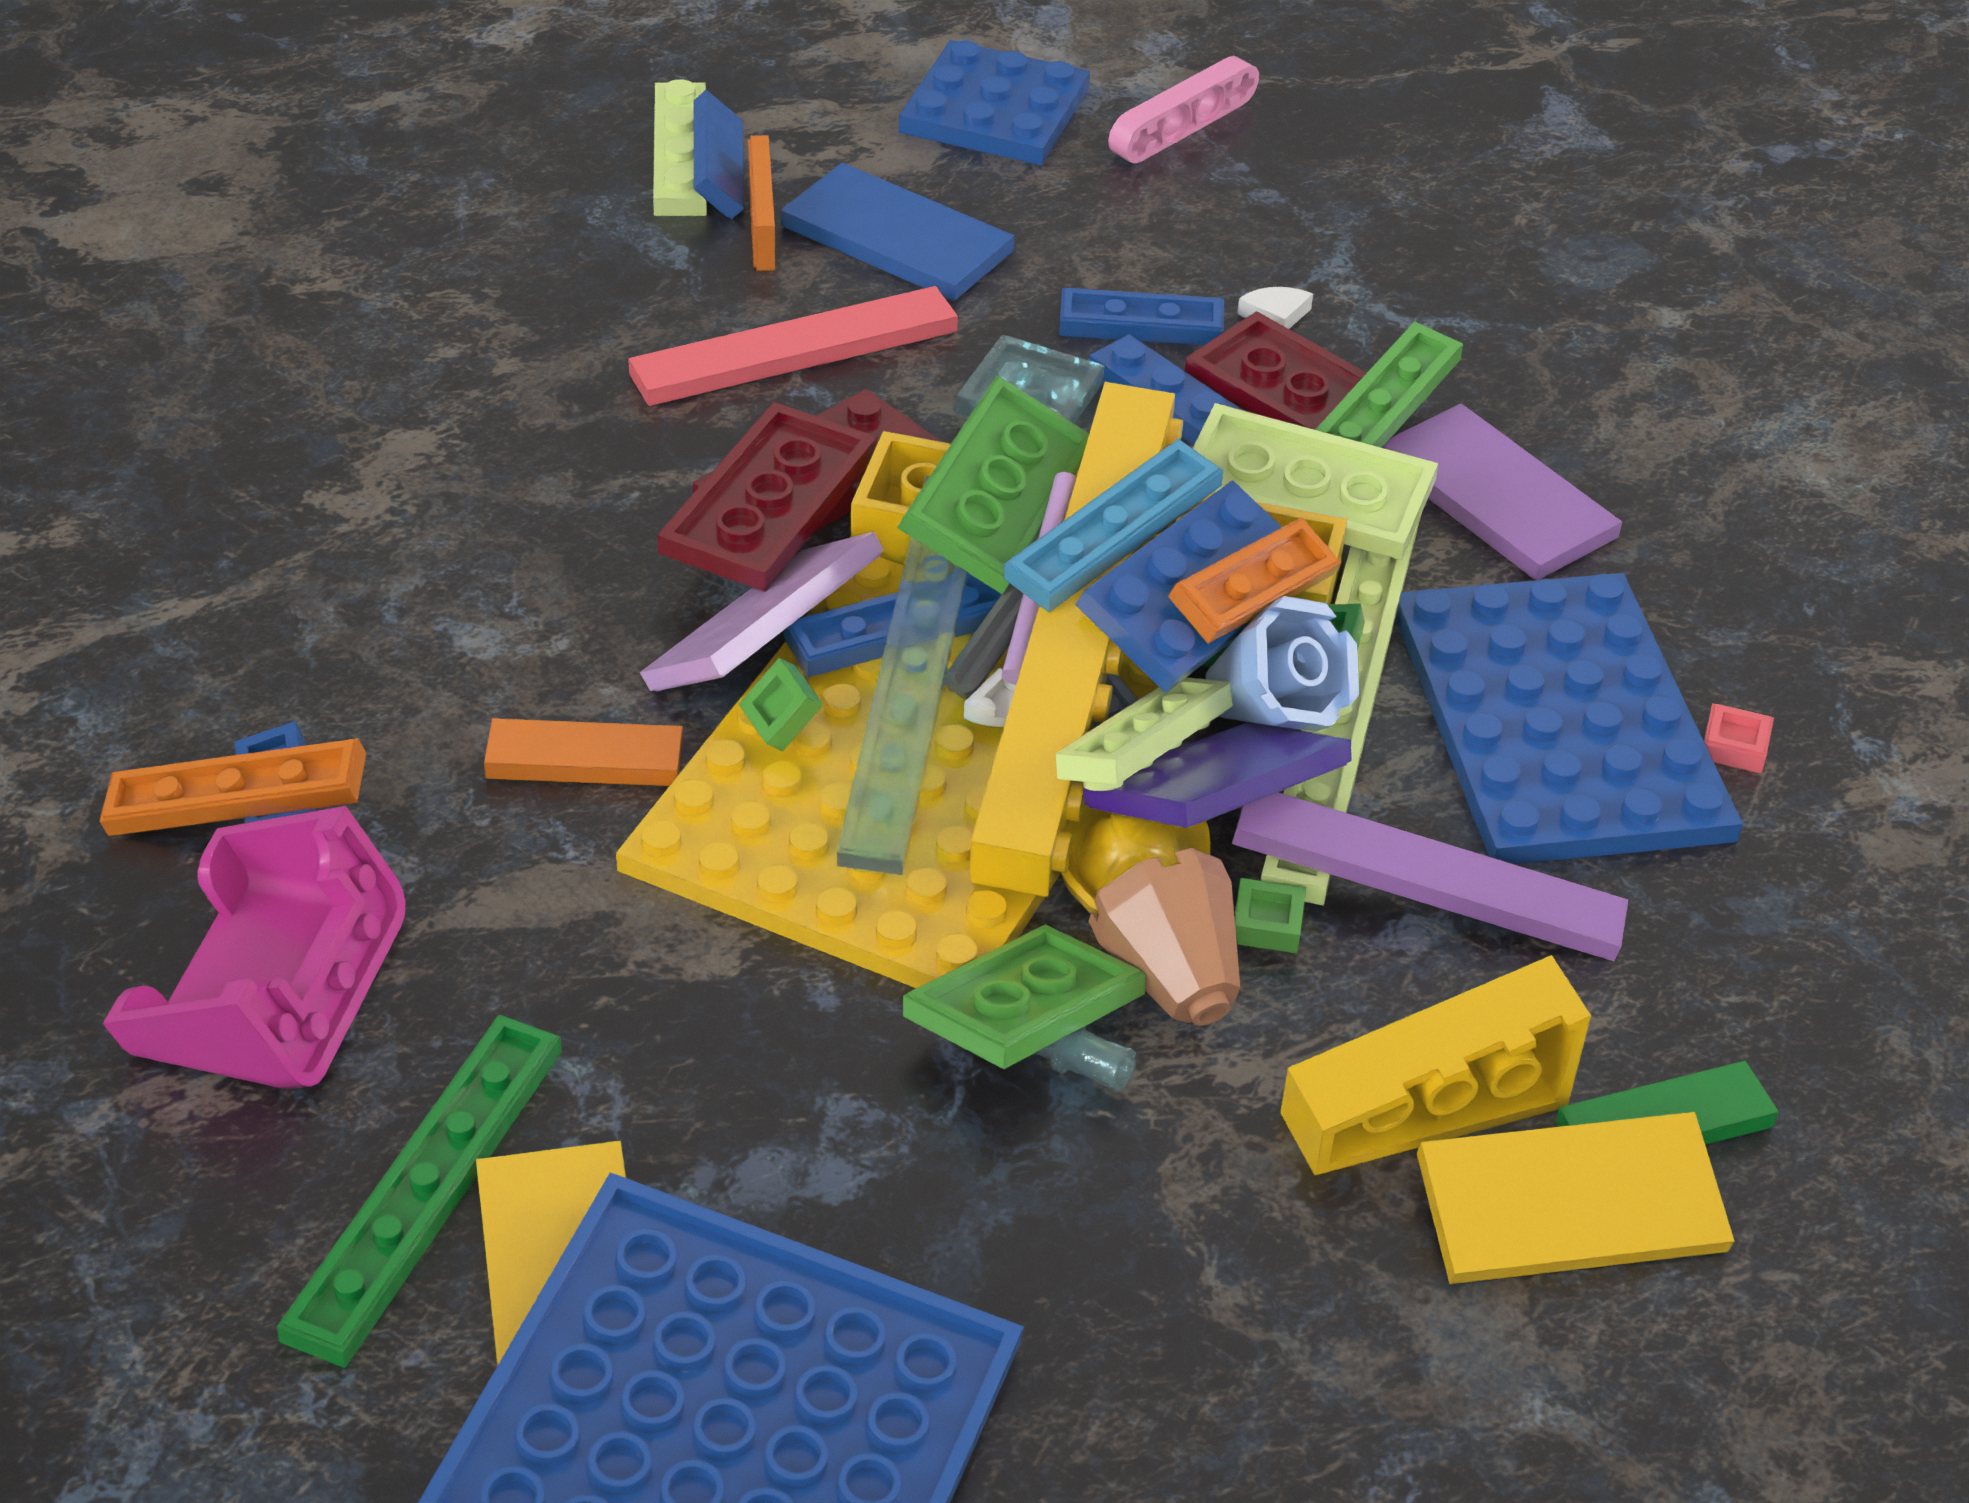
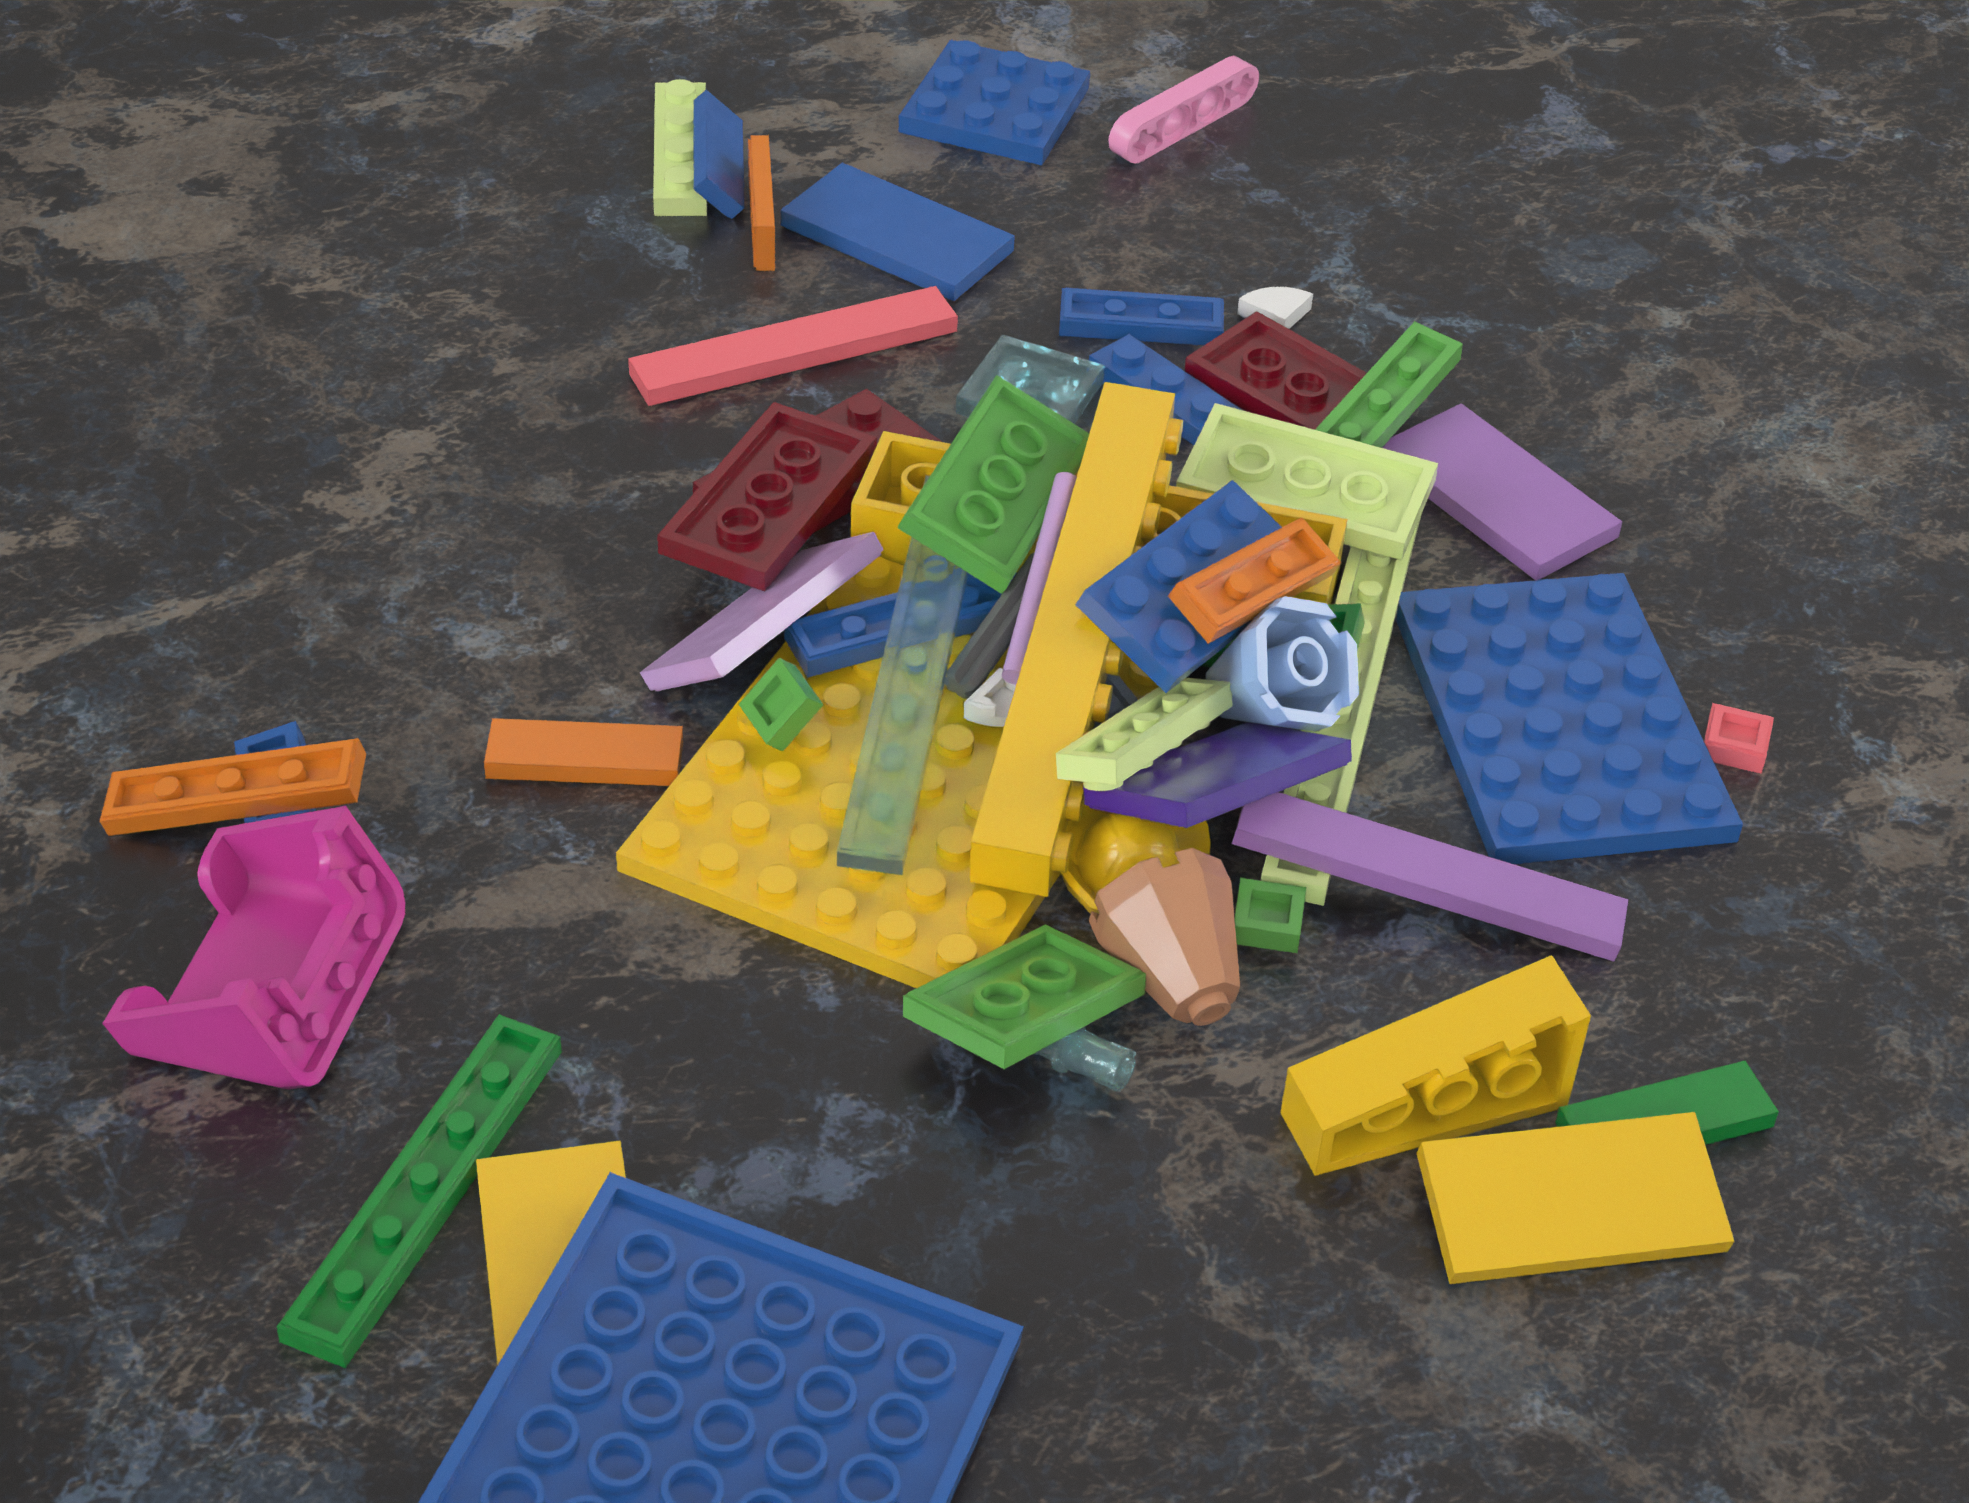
(1112, 525): dark azure tile -> none

